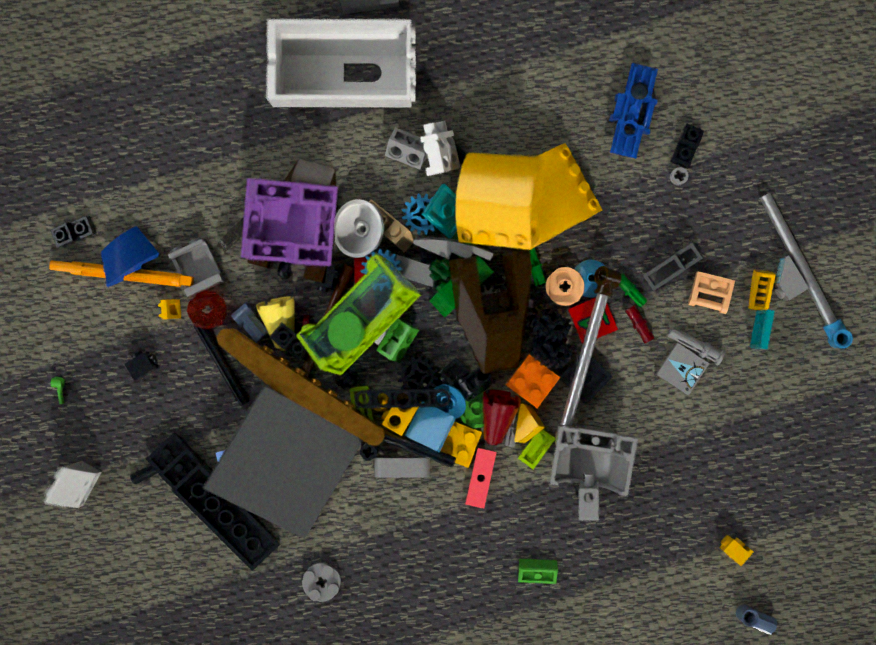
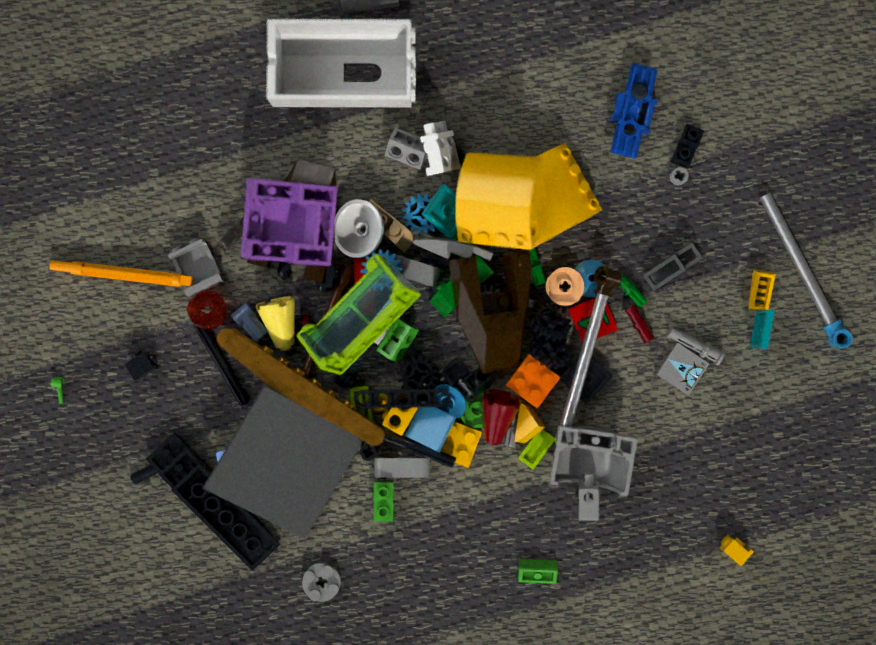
(72, 485): white slope -> none
(73, 232): black slope -> none
(126, 255): blue slope -> none
(170, 309): yellow tile -> none
(288, 341): black slope -> none
(346, 331): bright green tile -> none
(384, 500): none -> bright green brick
(439, 269): dark green gear -> none
(478, 489): coral tile -> none
(713, 286): light nougat plate -> none
(756, 619): sand blue piece -> none
(788, 280): light grey slope -> none

